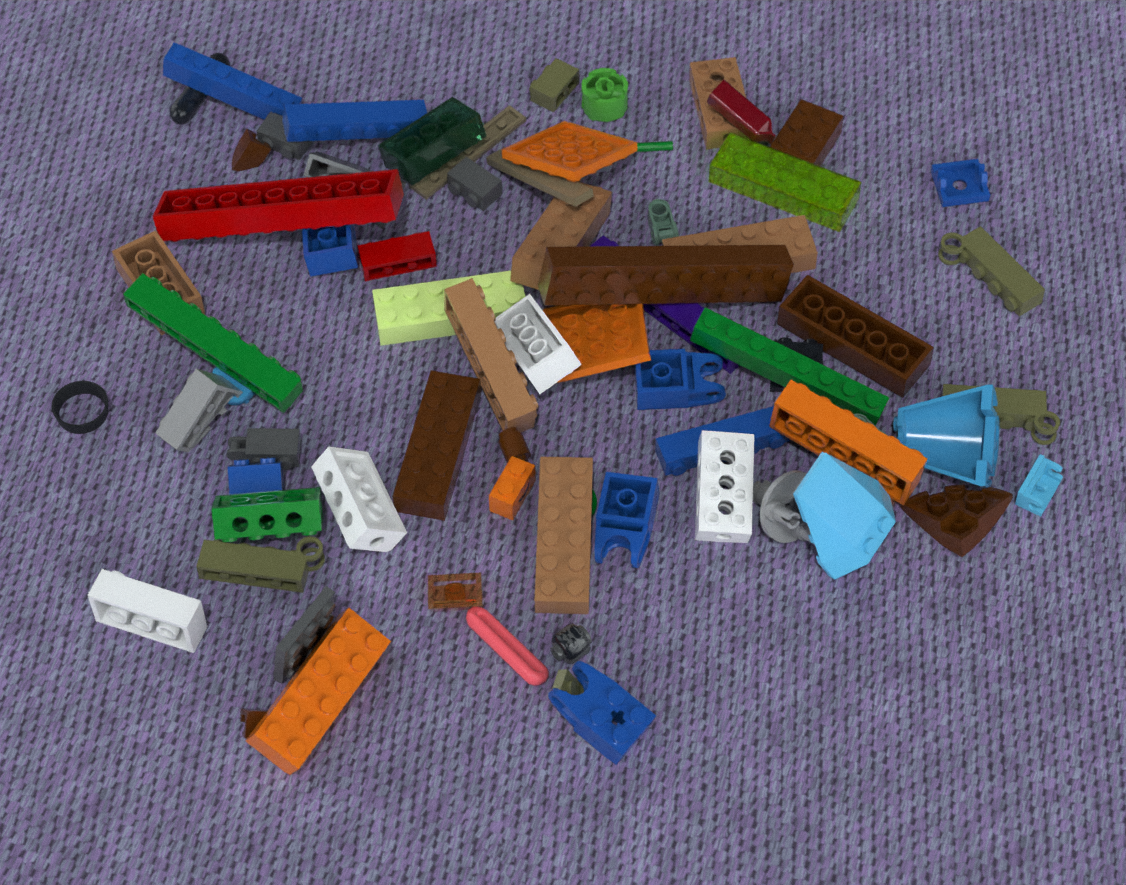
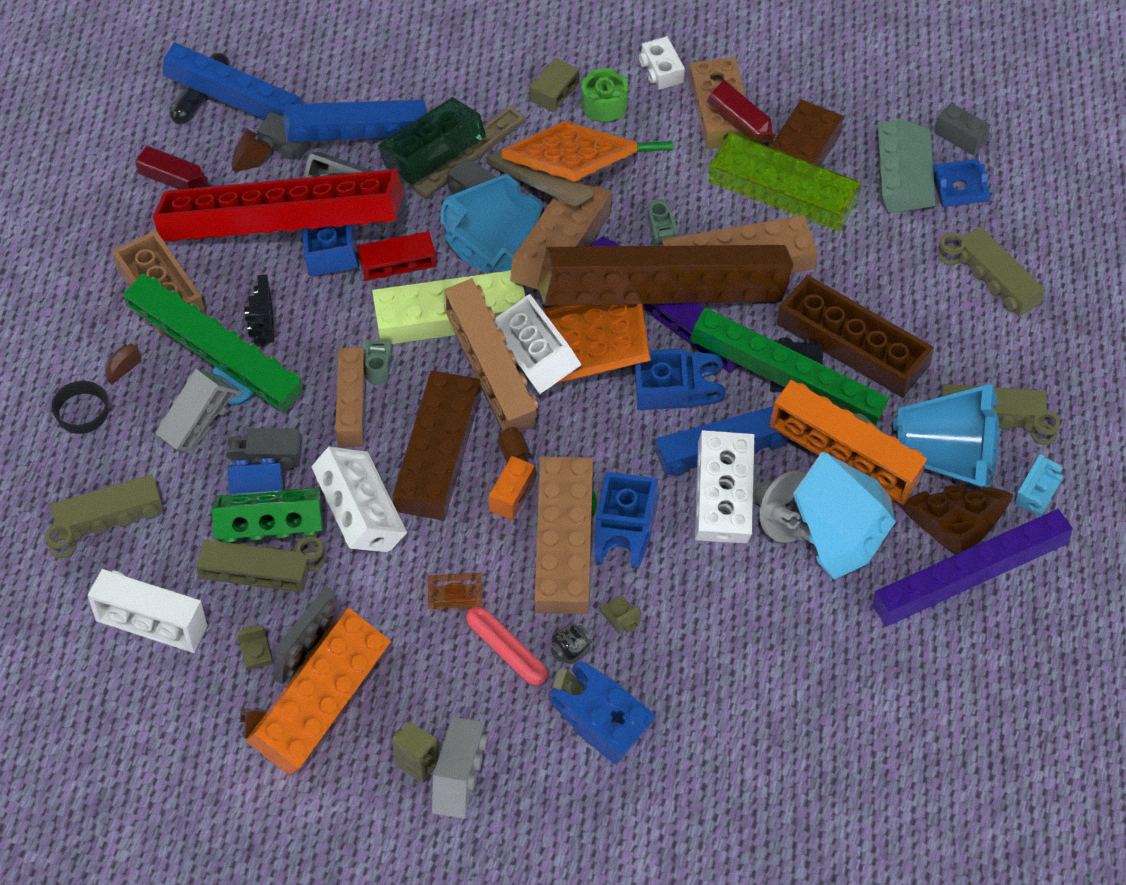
(102, 510): none -> olive hinge
(122, 362): none -> reddish brown brick
(170, 169): none -> dark red piece
(254, 647): none -> olive bracket
(260, 313): none -> black plate
(350, 397): none -> medium nougat brick
(377, 360): none -> sand green piece
(415, 751): none -> olive brick
(457, 767): none -> light grey wedge
(489, 222): none -> dark azure cone
(621, 614): none -> olive bracket
(662, 63): none -> white brick
(906, 166): none -> sand green slope
(962, 129): none -> dark grey brick
(971, 567): none -> dark purple brick

